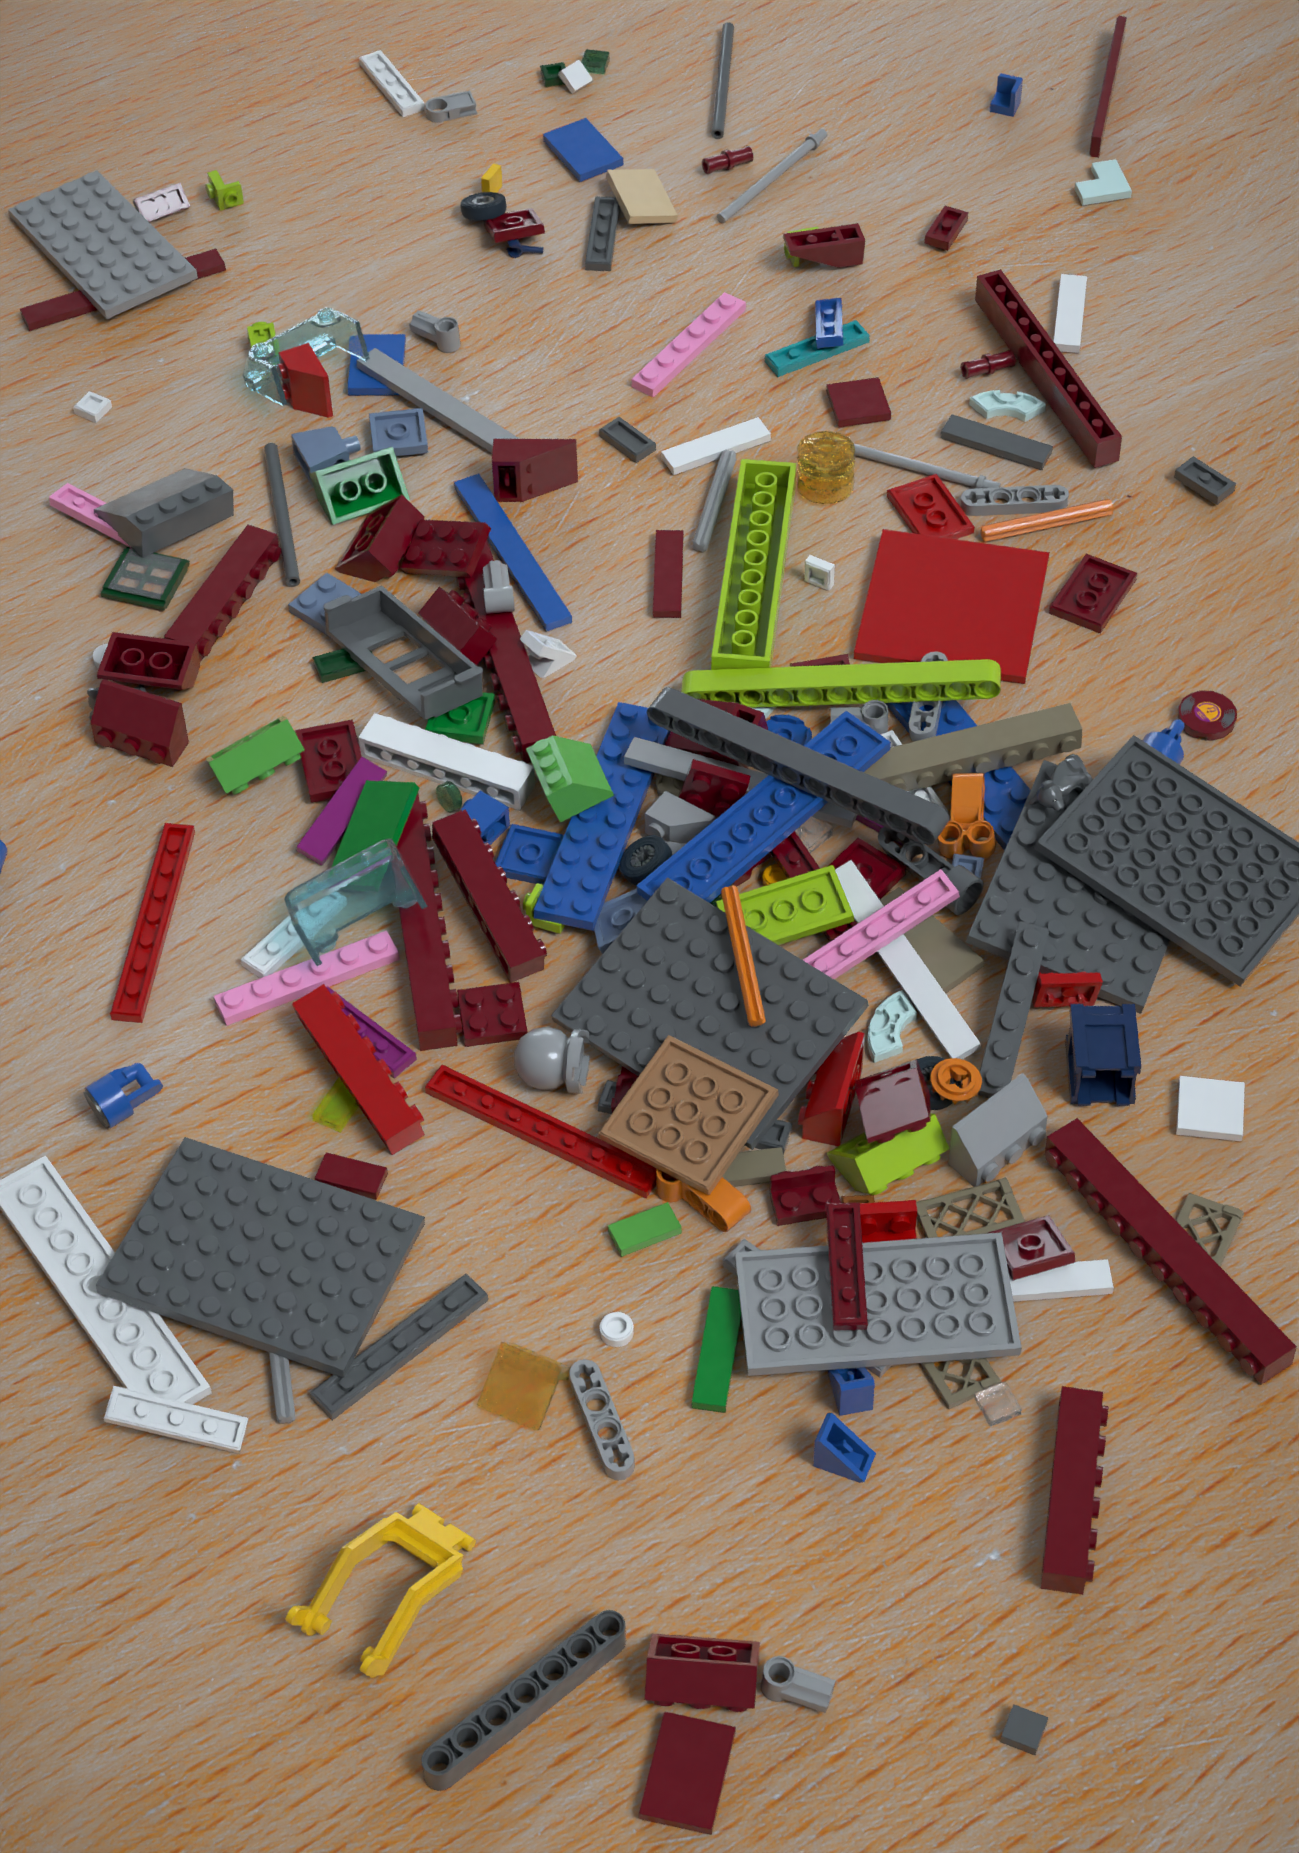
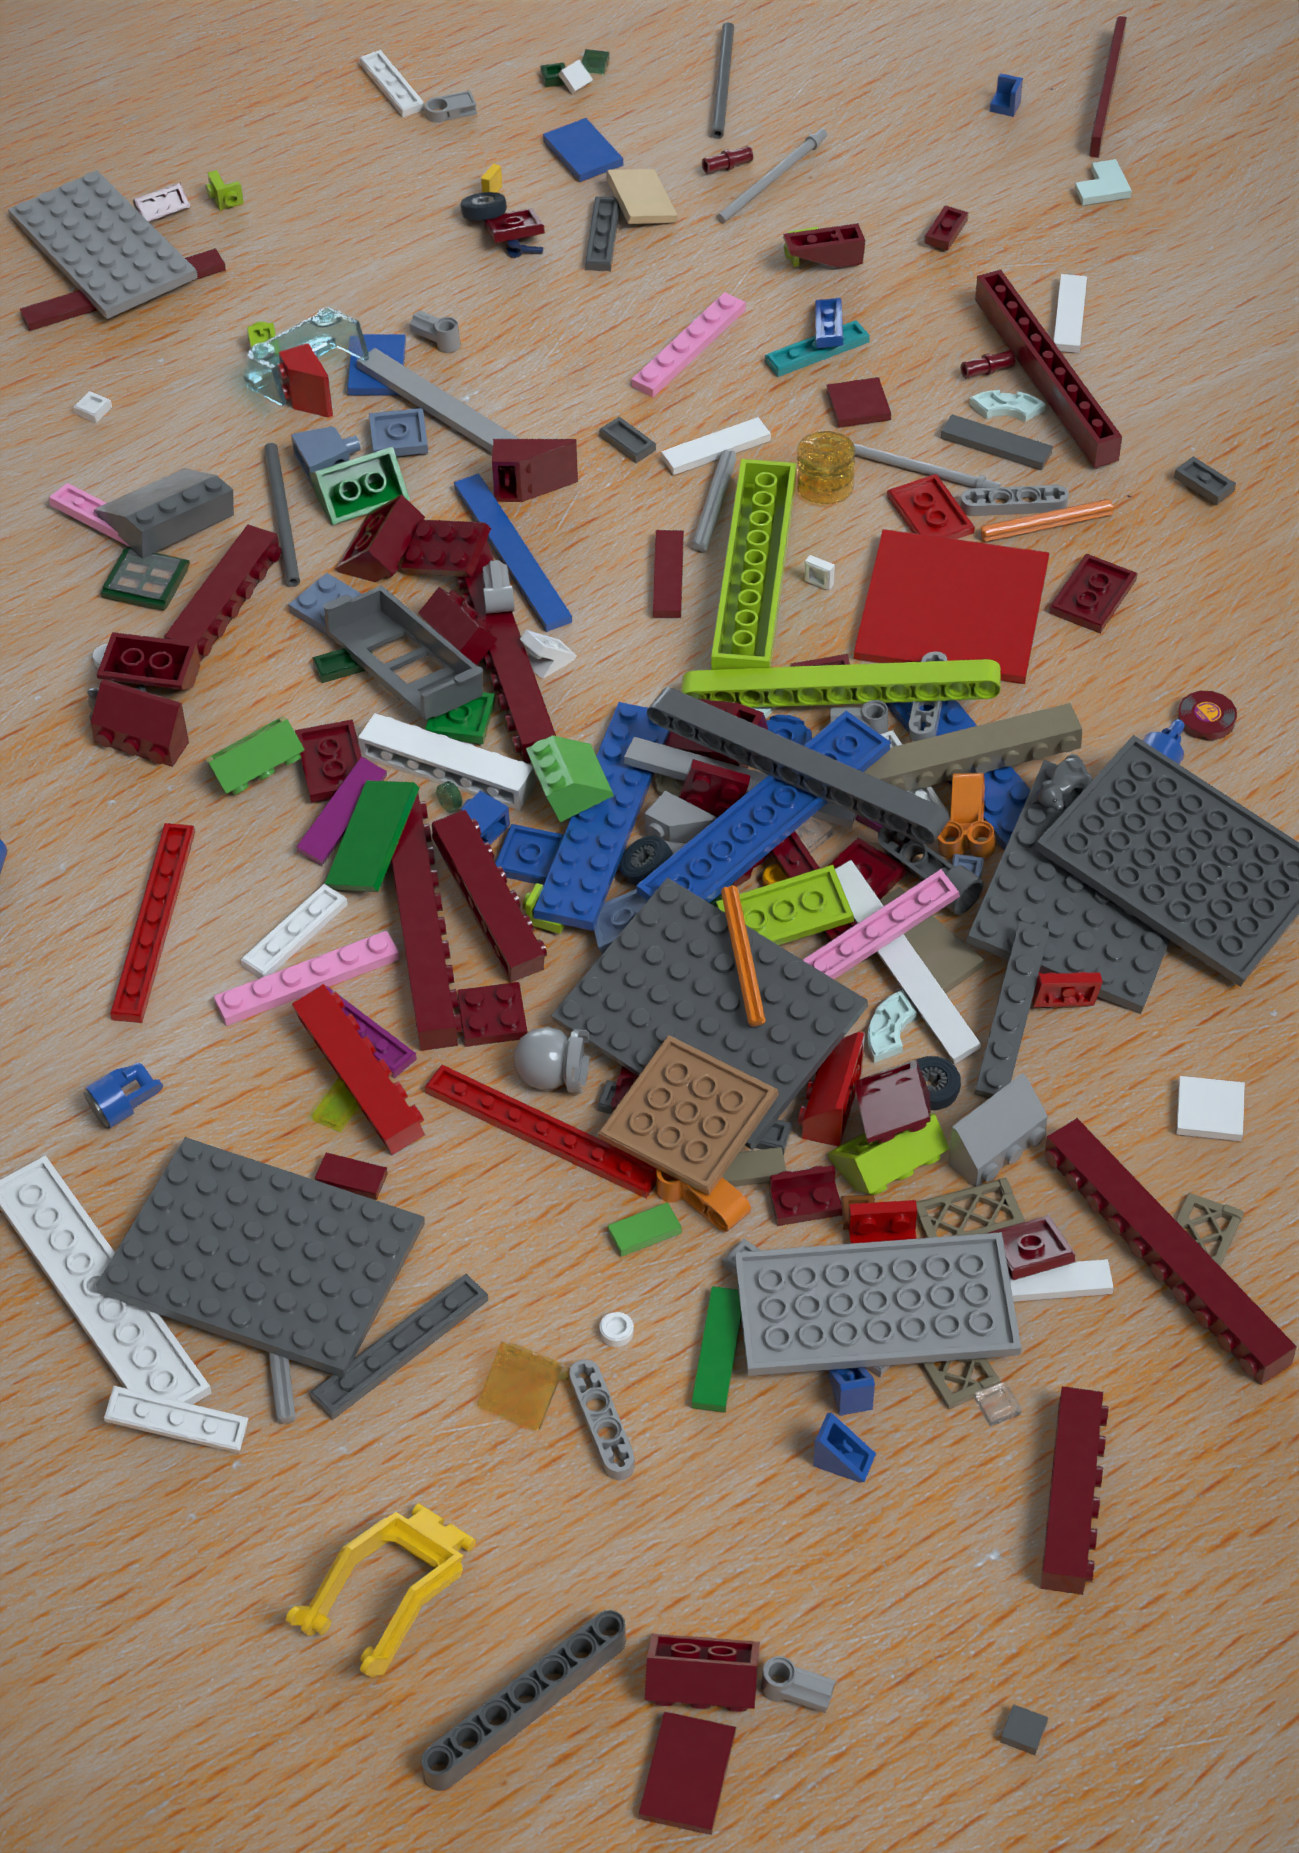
(349, 894): clear light blue windscreen -> none
(846, 1266): dark red tile -> none
(961, 1071): orange gear -> none
(1102, 1054): dark blue container -> none

